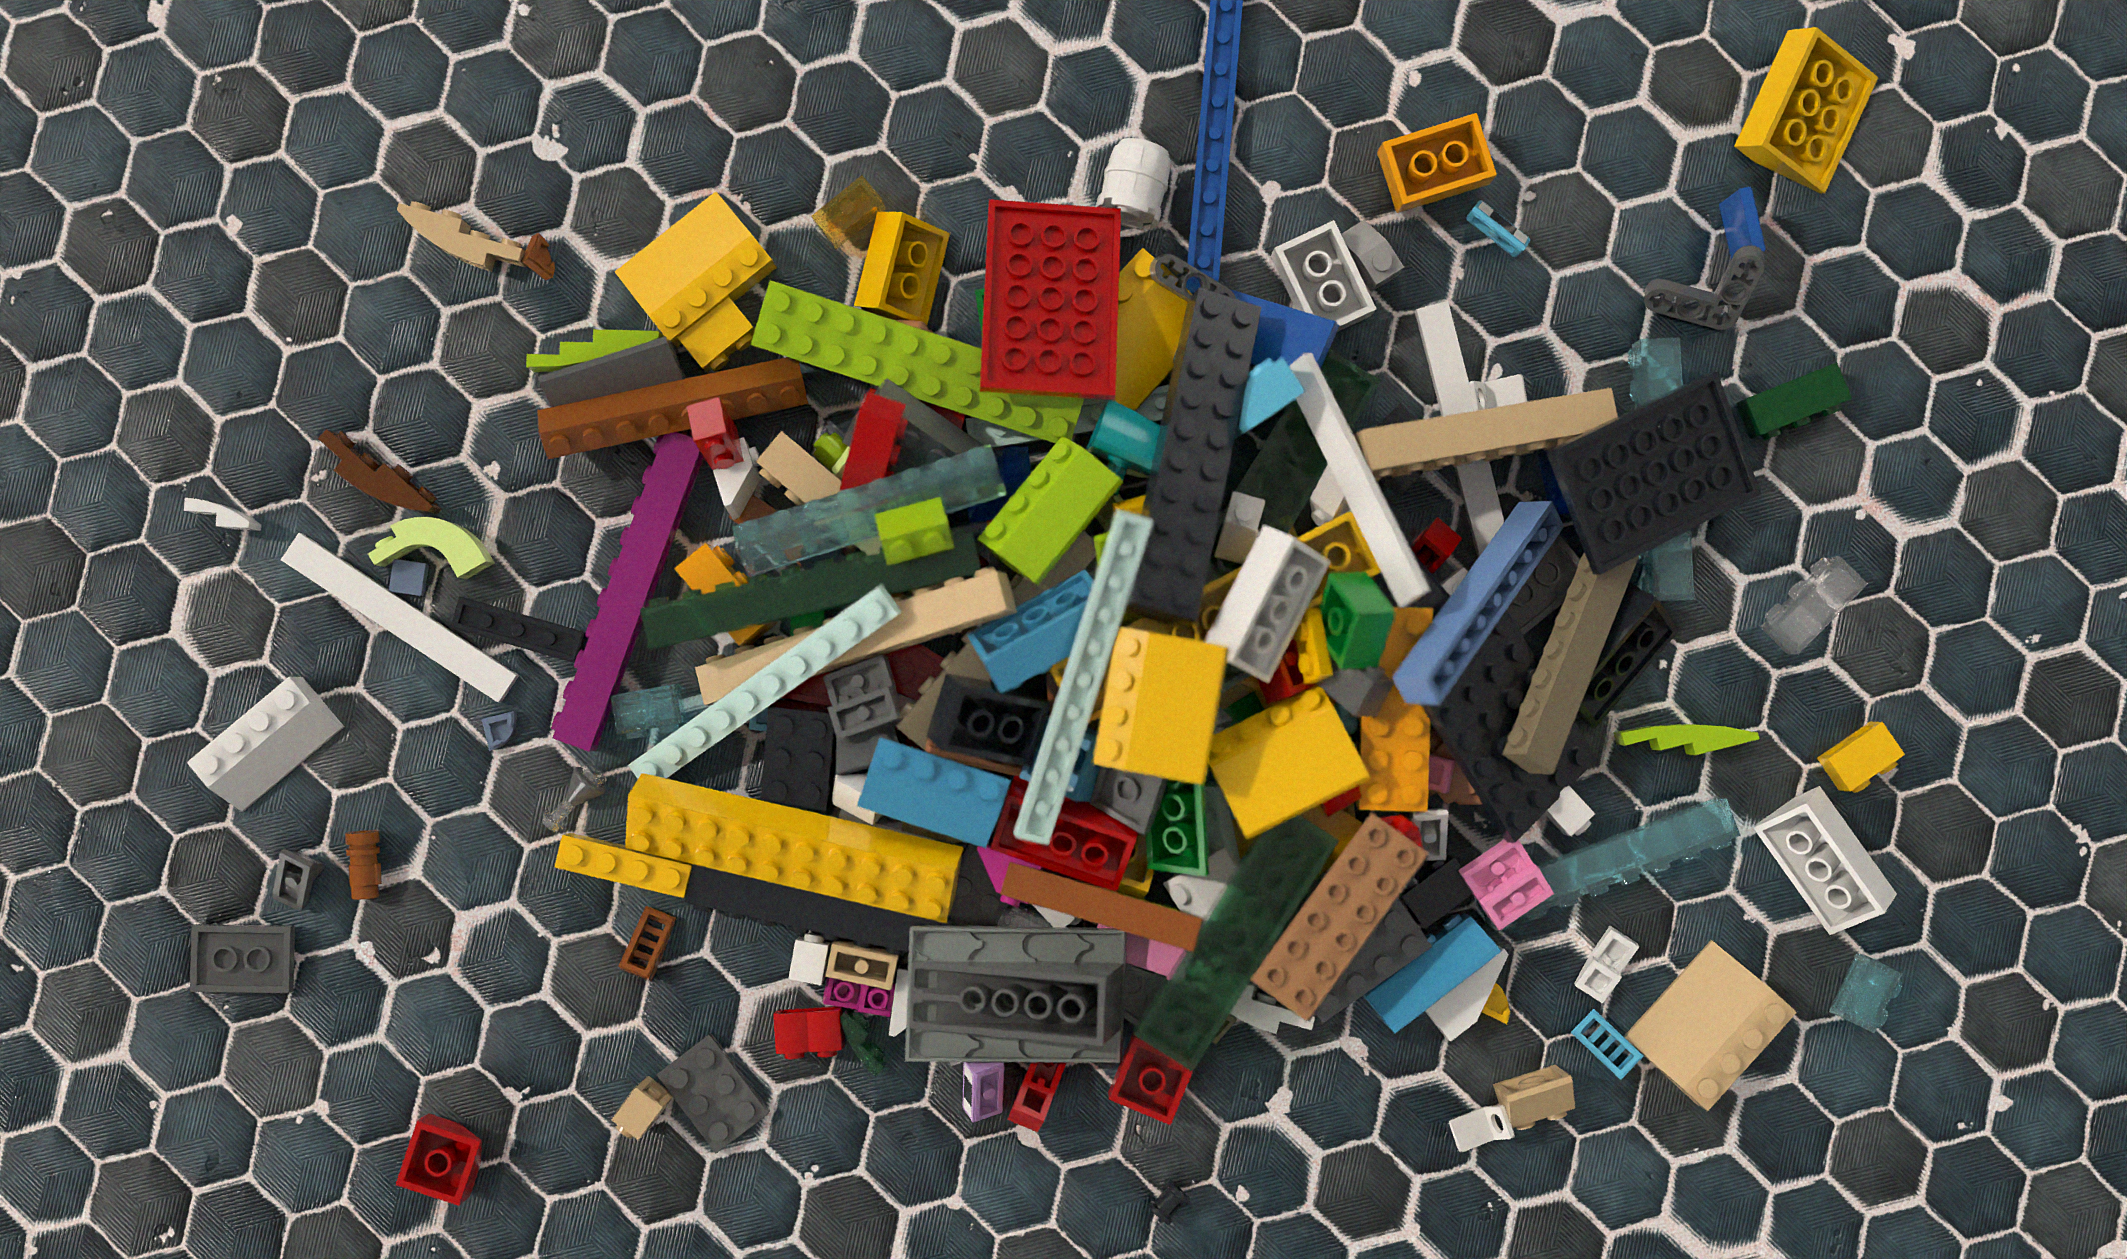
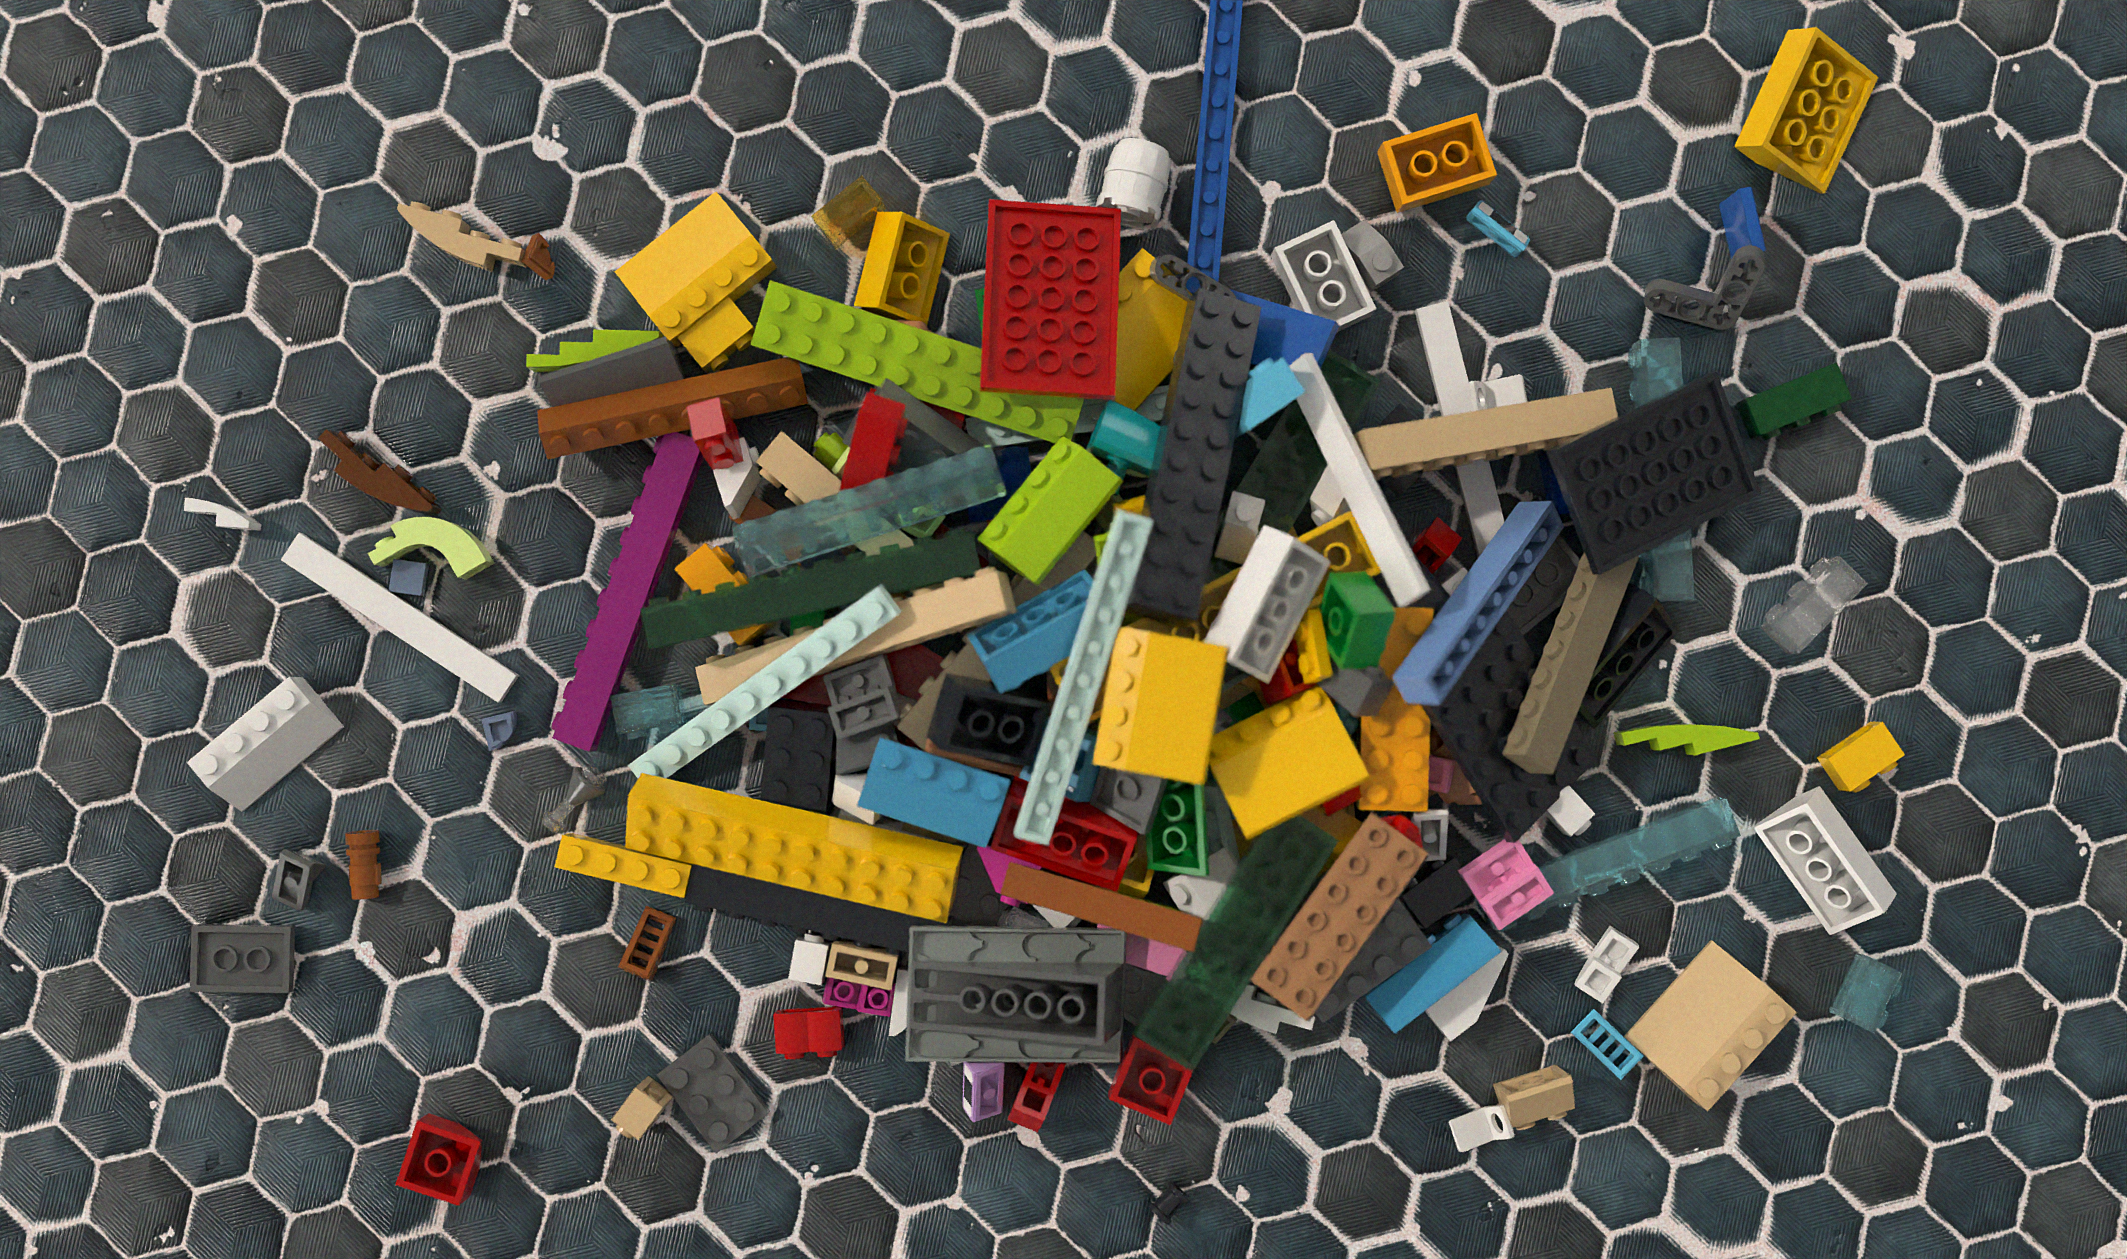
(518, 629): black tile -> none
(856, 1031): clear green slope -> none
(914, 530): lime brick -> none
(1497, 1005): yellow tile -> none

